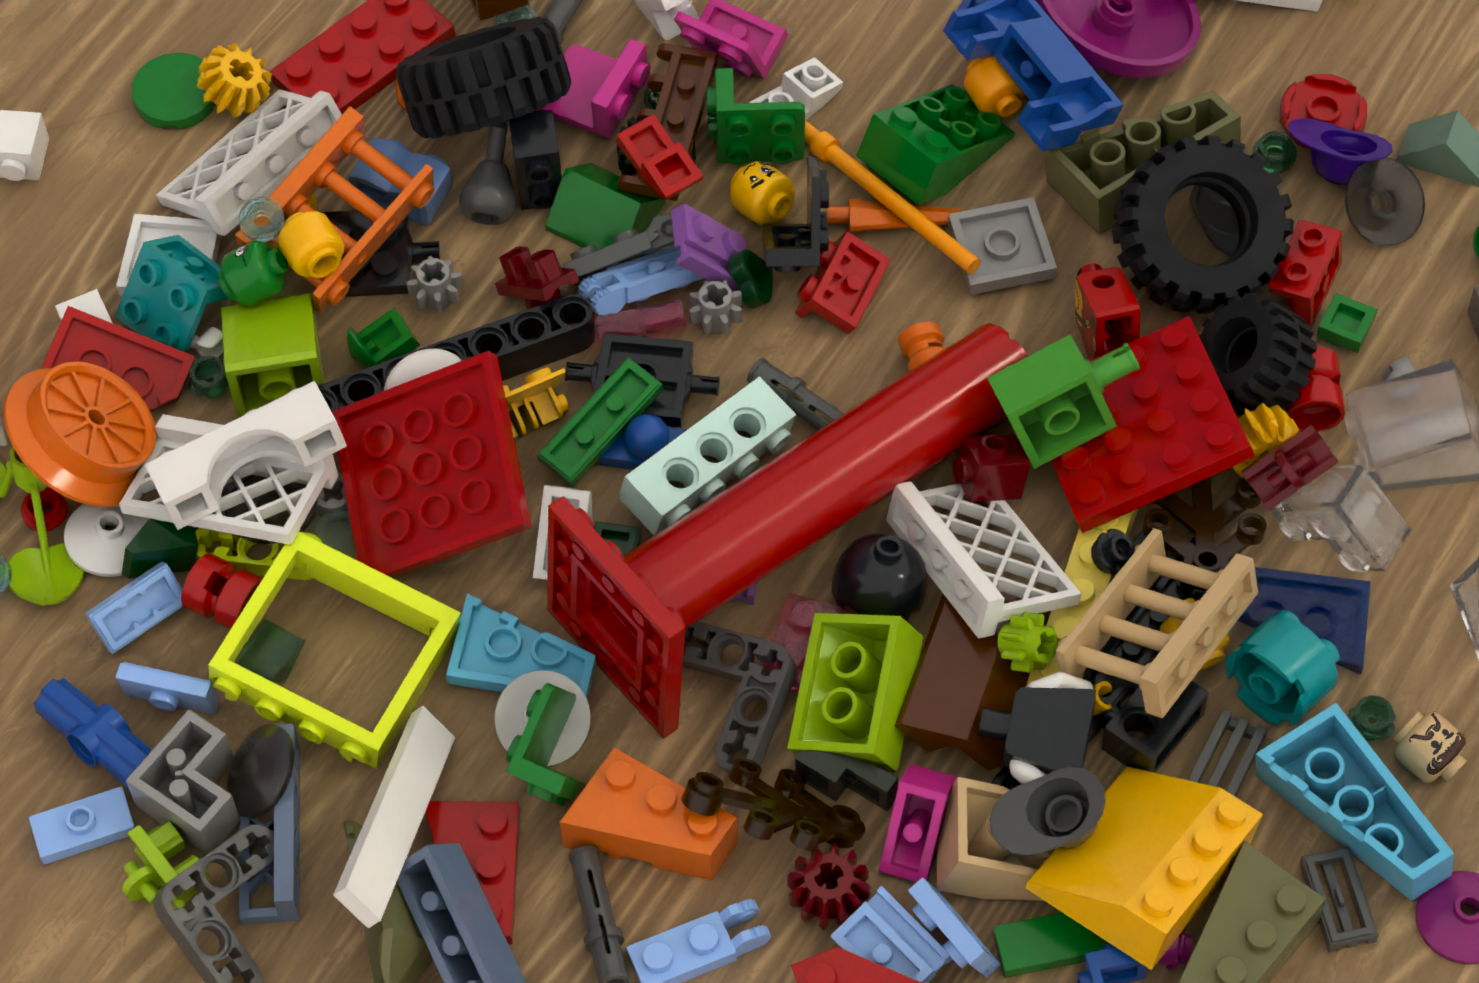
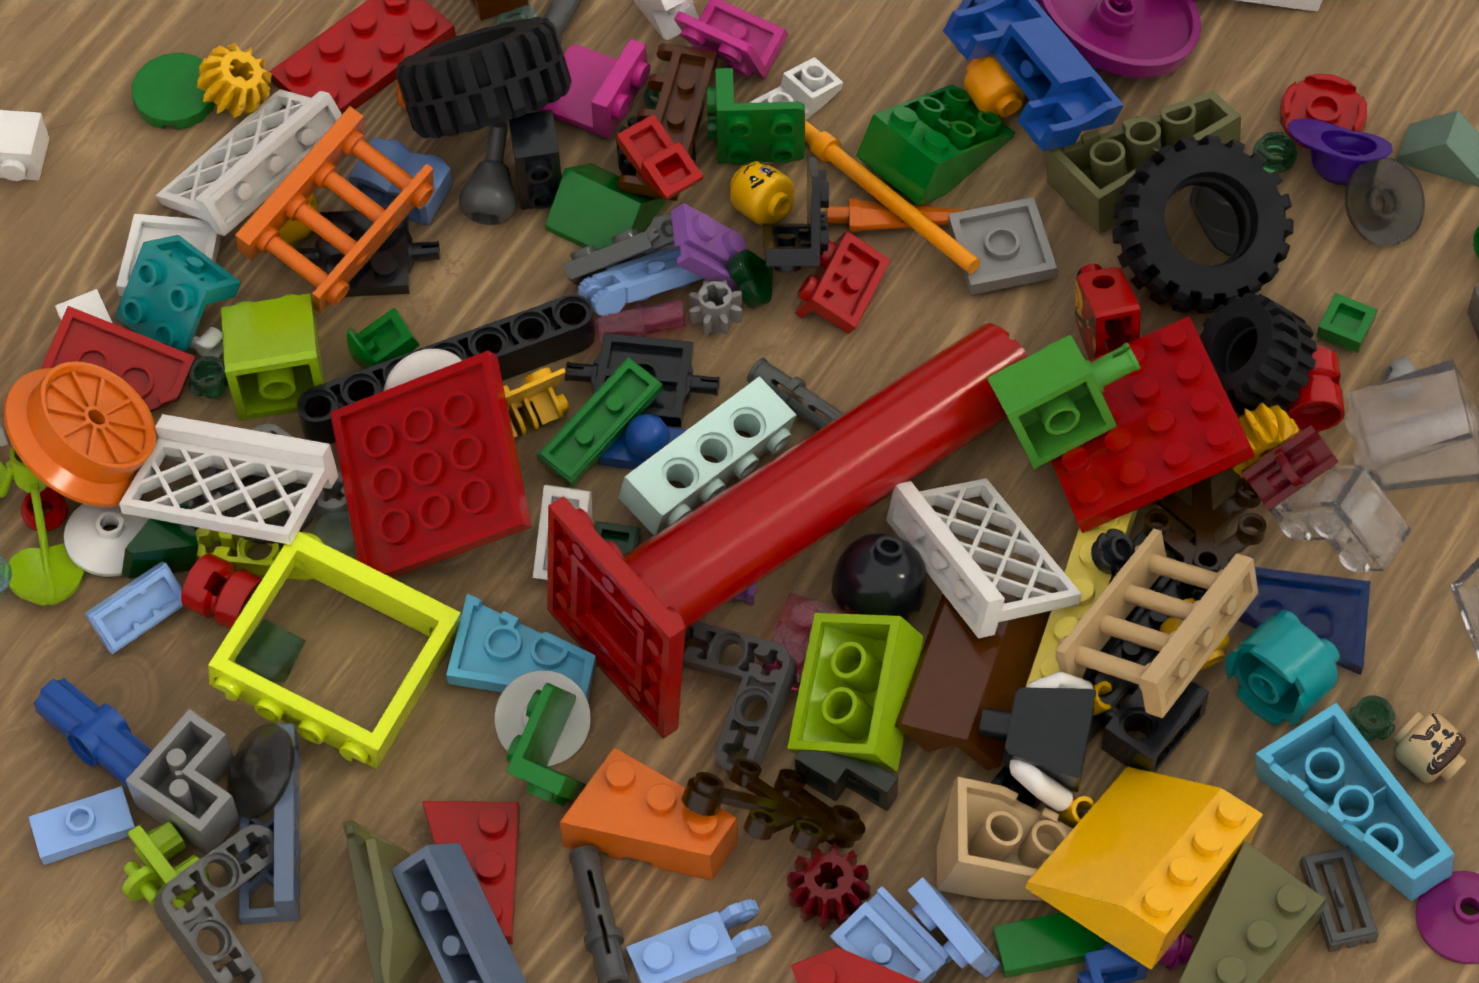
(167, 689): light blue plate -> none
(196, 472): white arch -> none
(253, 273): green head -> none
(261, 207): clear light blue plate -> none
(311, 244): yellow head -> none
(394, 817): white tile -> none
(435, 284): light grey gear -> none
(533, 276): dark red hips -> none
(916, 823): dark pink slope -> none
(921, 342): orange wheel -> none
(991, 468): dark red brick -> none
(1027, 642): lime gear -> none
(1049, 812): dark grey piece -> none
(1240, 729): dark grey tile -> none
(1309, 268): red bracket -> none

